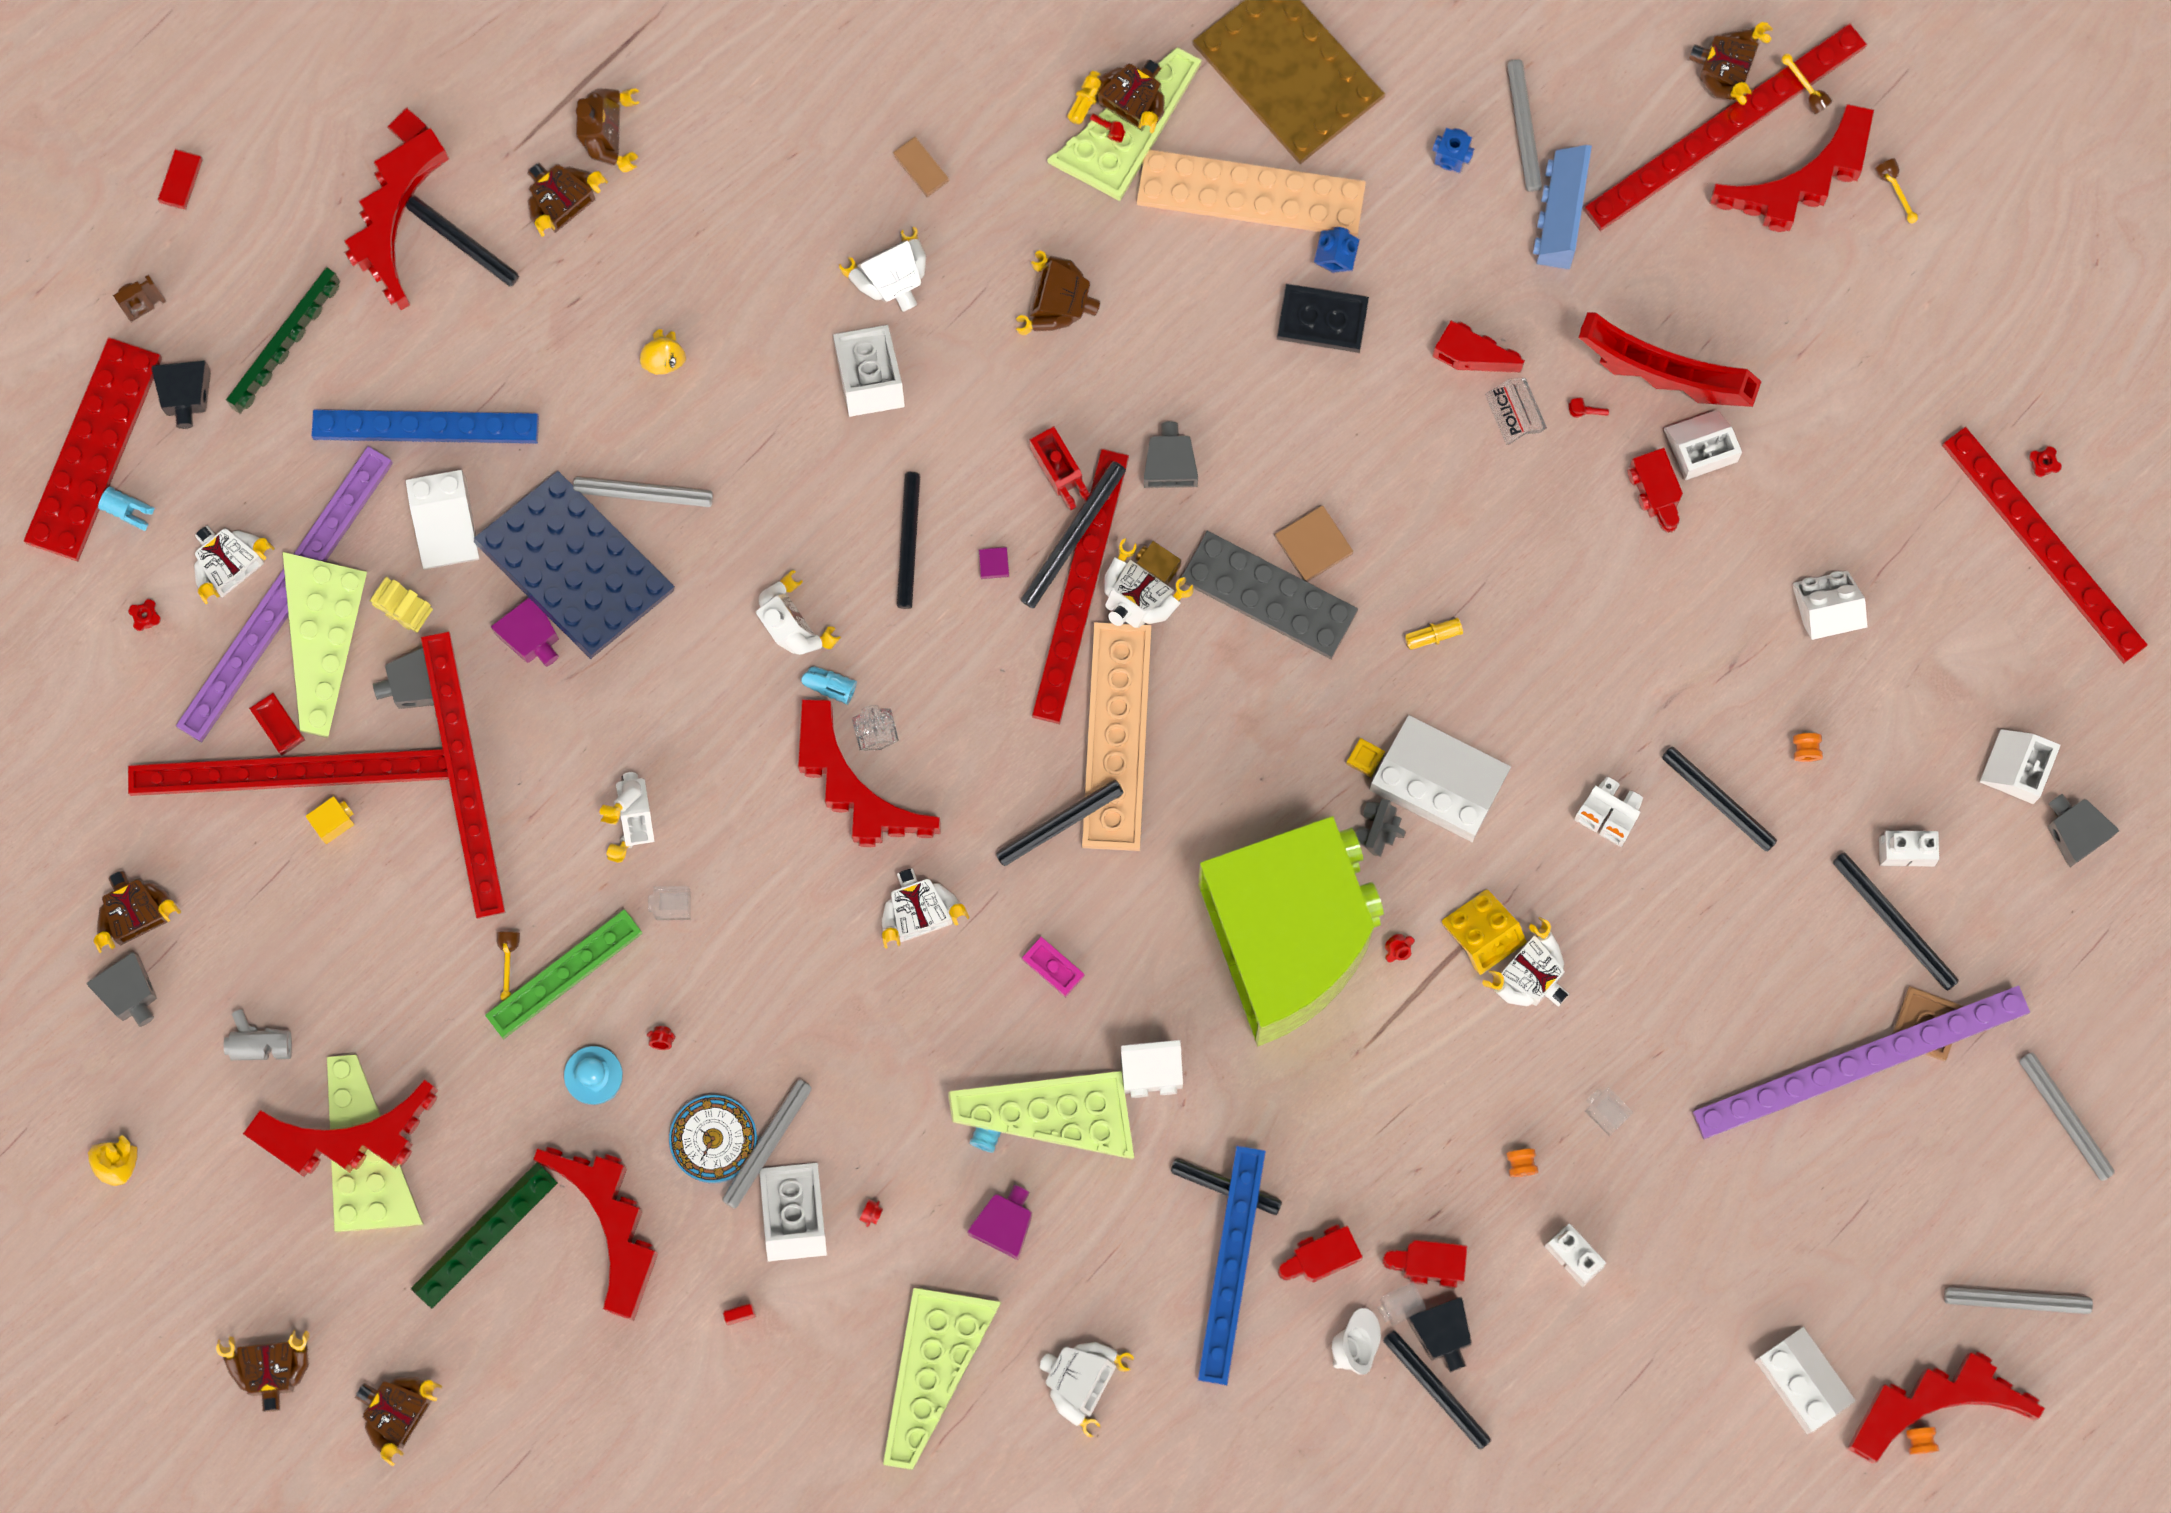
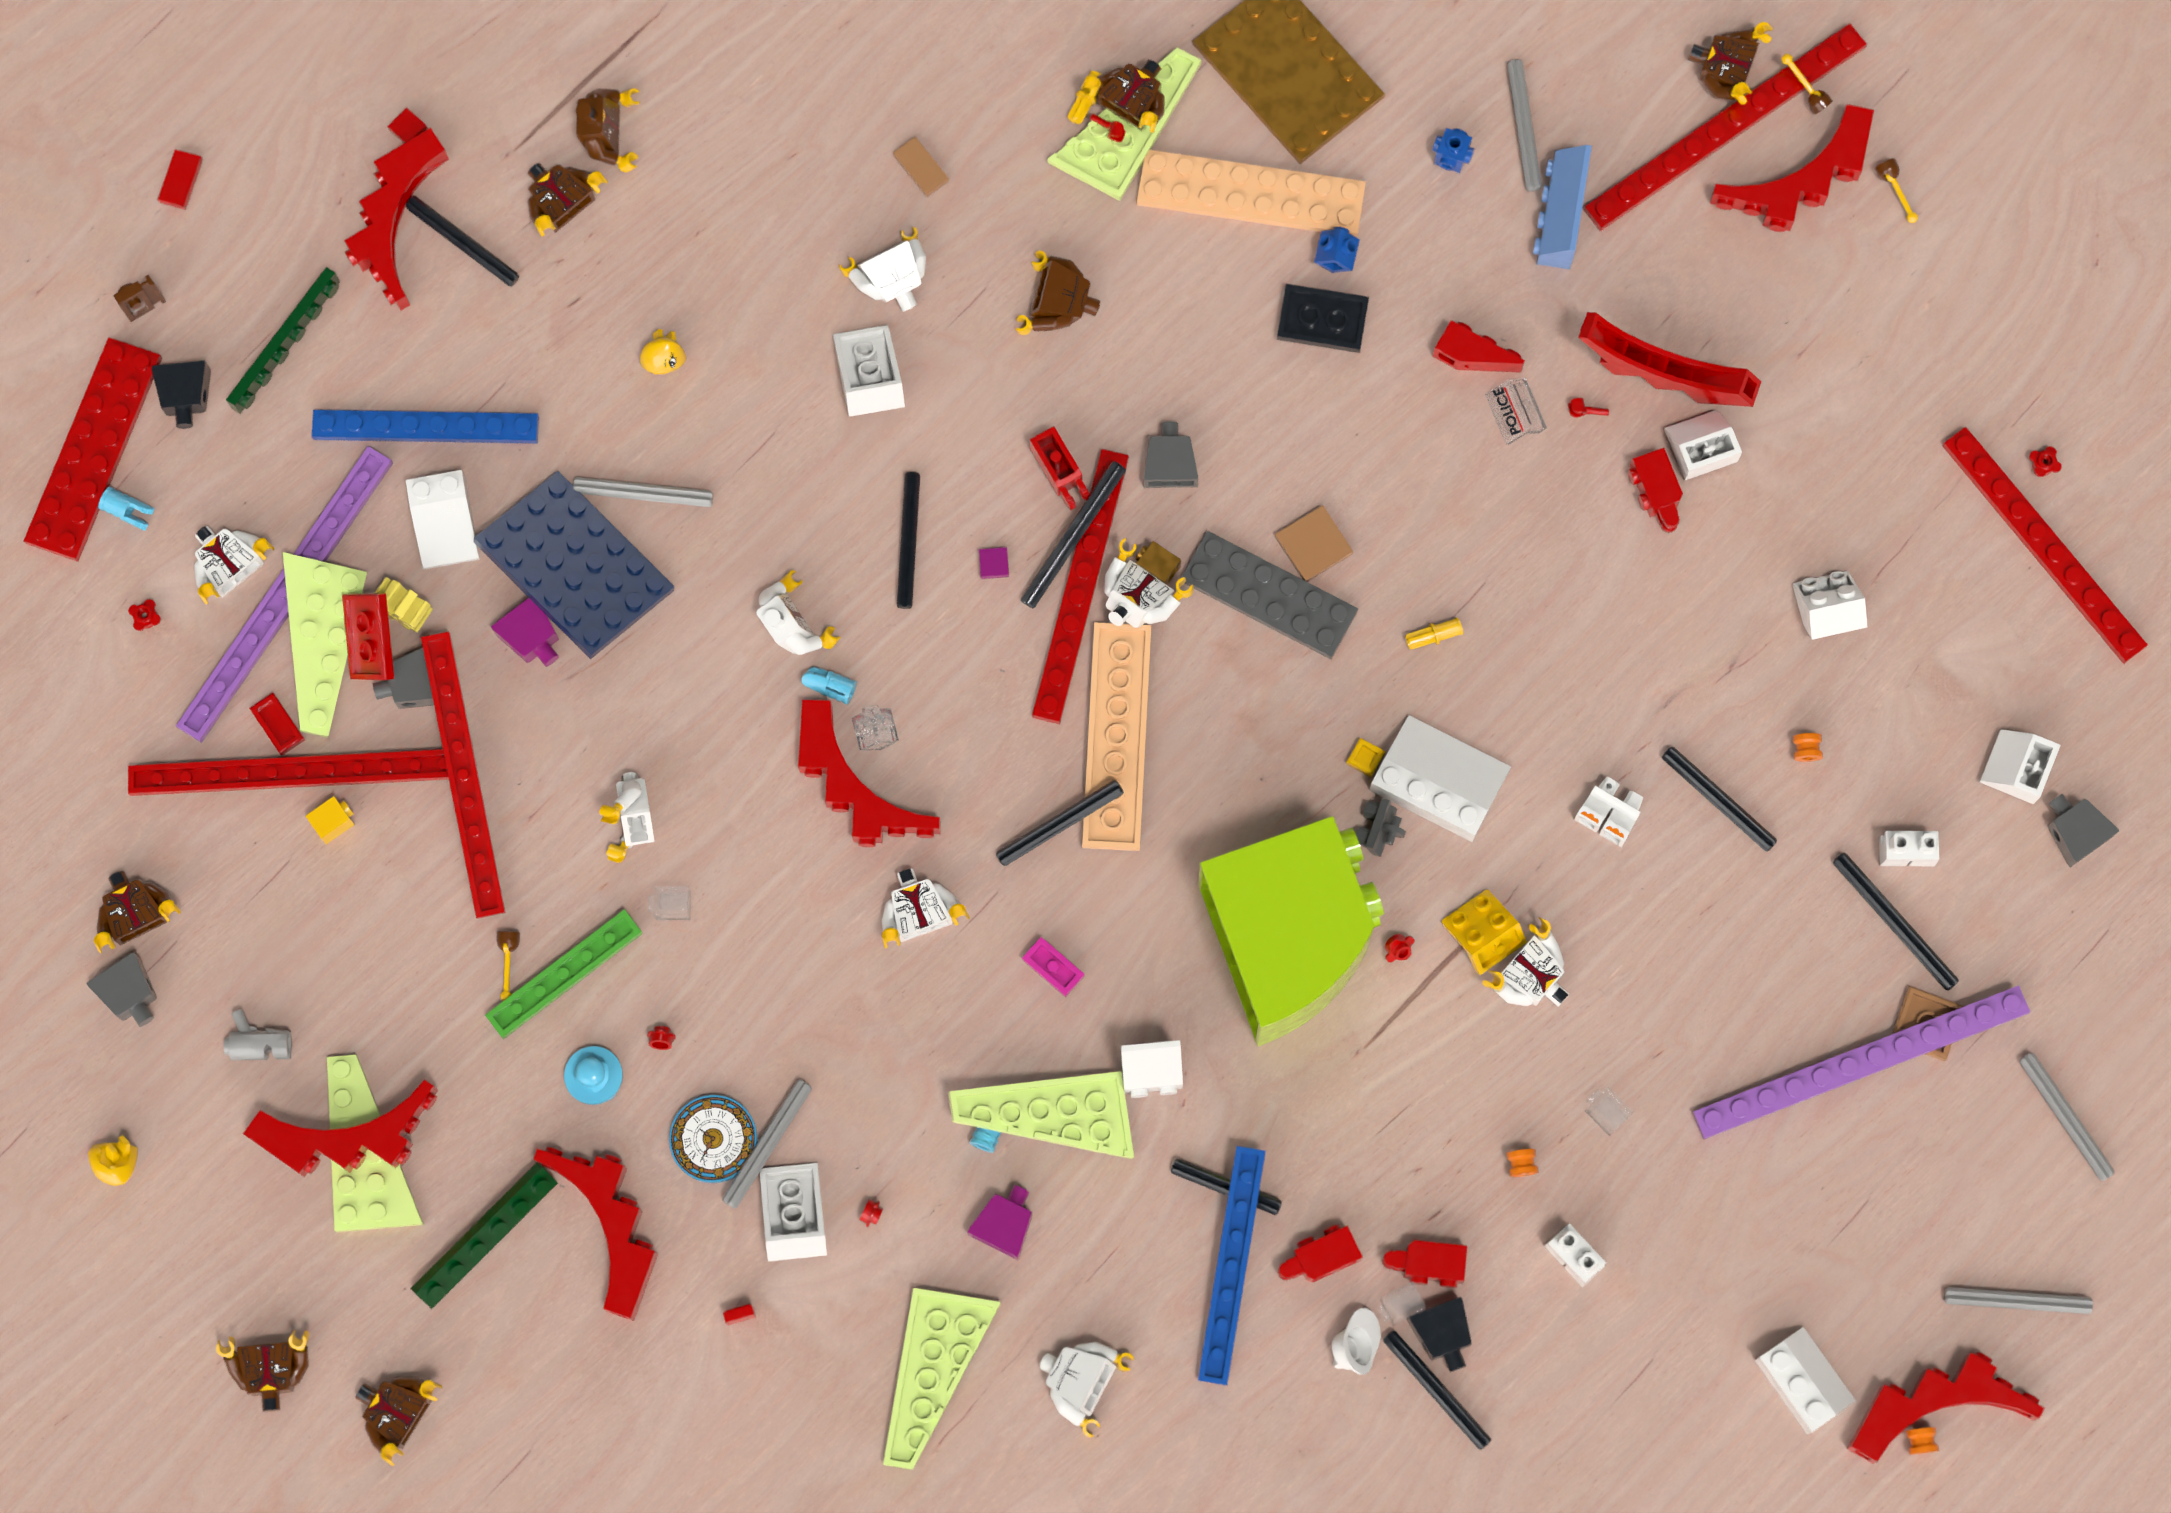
(368, 636): none -> red tile

